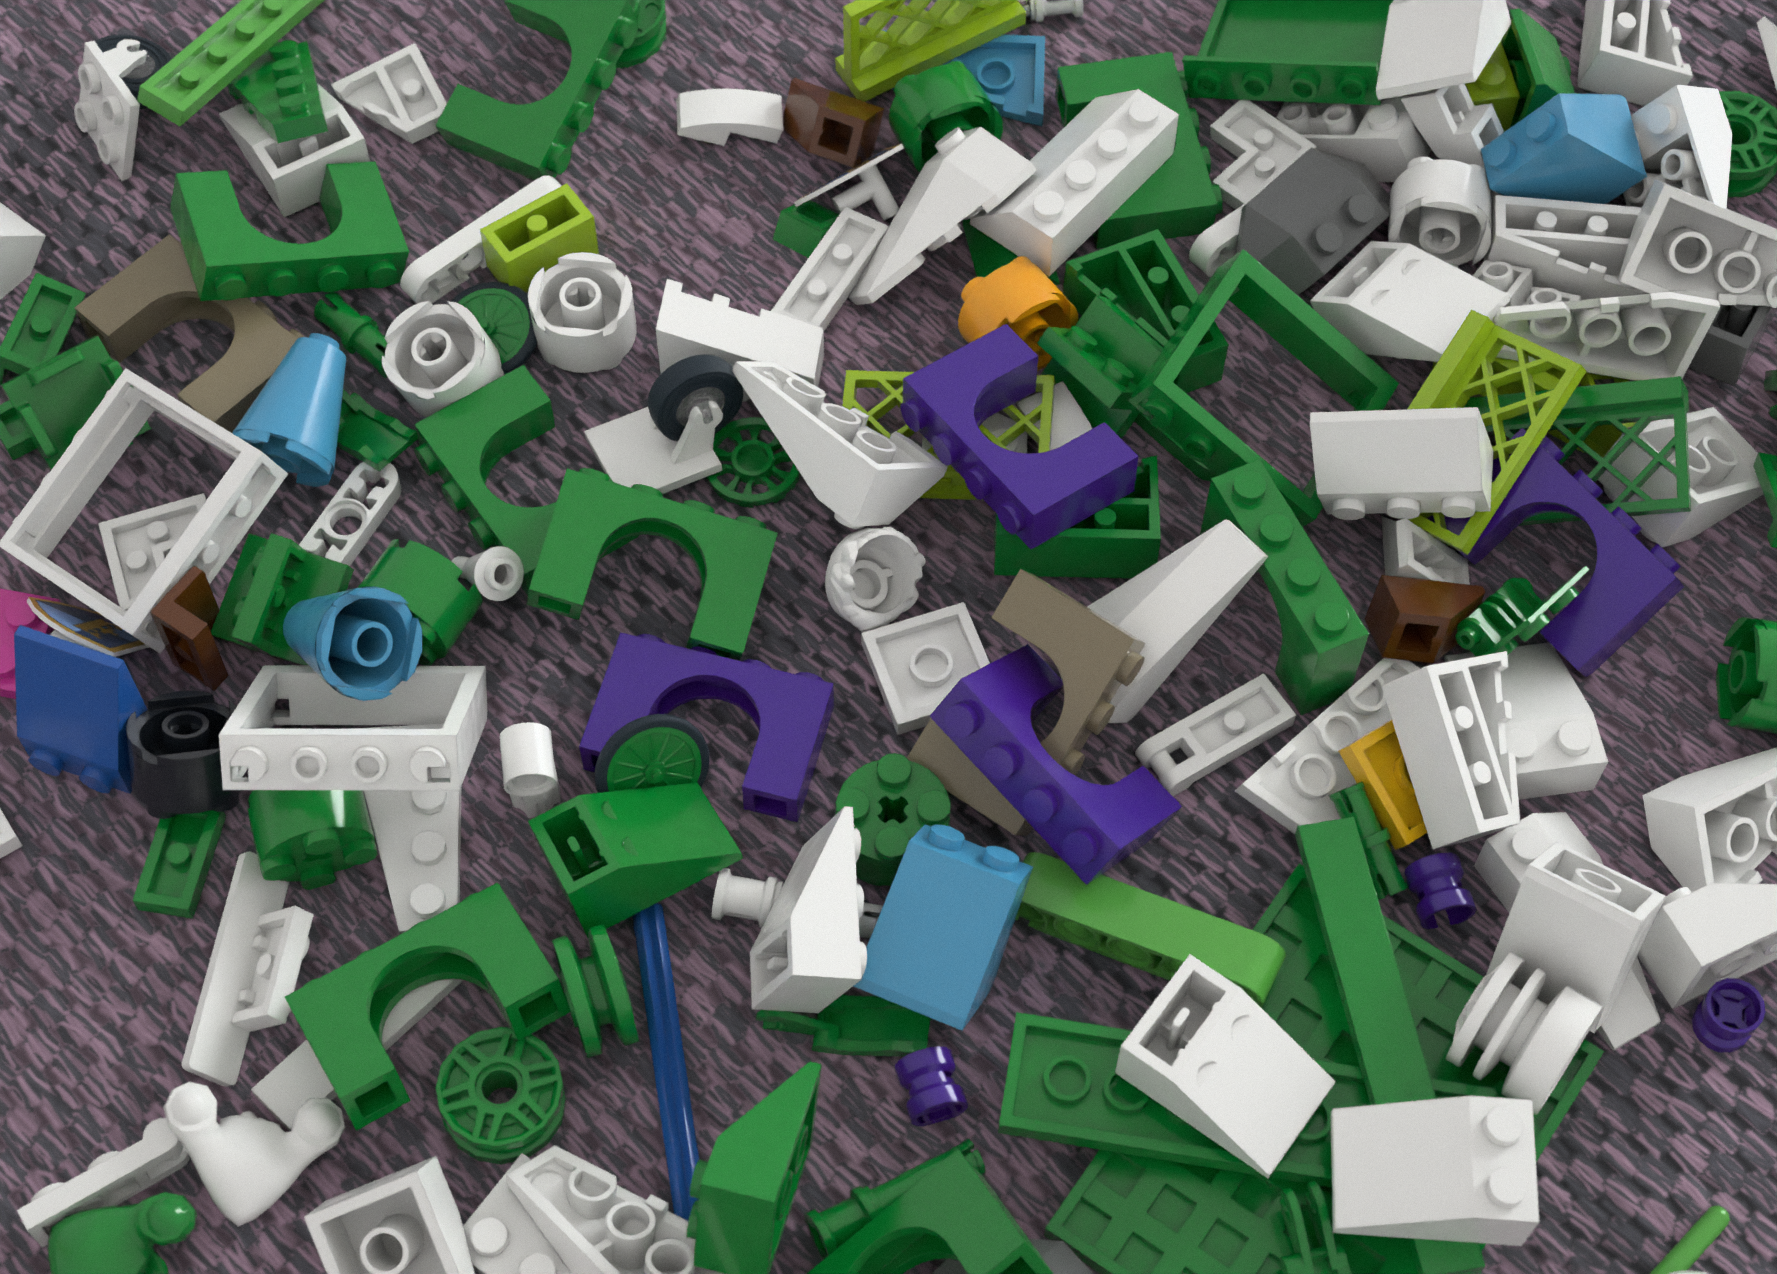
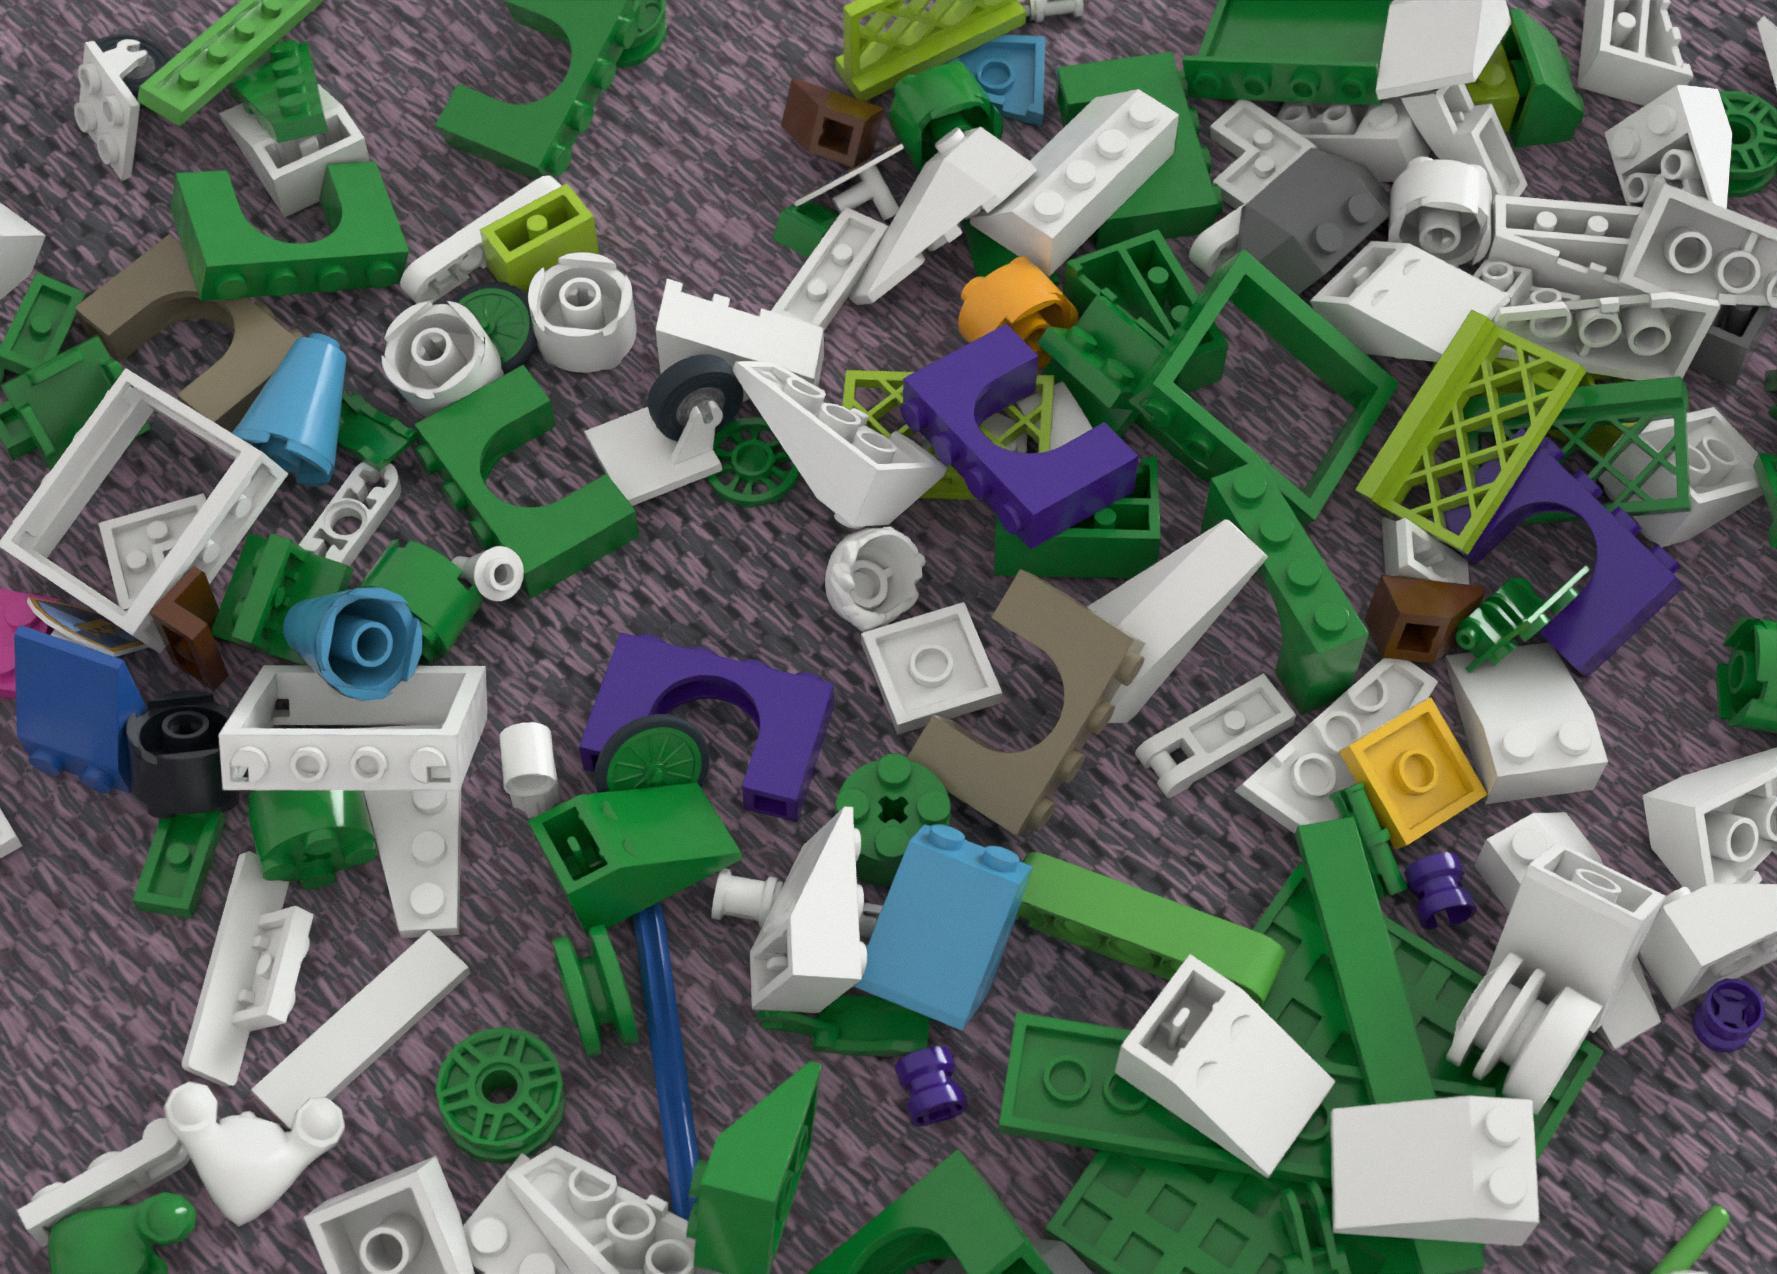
(356, 331): green pin -> none
(396, 94): white wing -> none
(471, 942): green arch -> none
(598, 513): green arch -> none
(715, 113): white slope -> none
(844, 1219): green pin -> none
(1081, 821): dark purple arch -> none
(1402, 462): white slope -> none
(1455, 746): white wedge -> none
(1568, 151): dark azure slope -> none

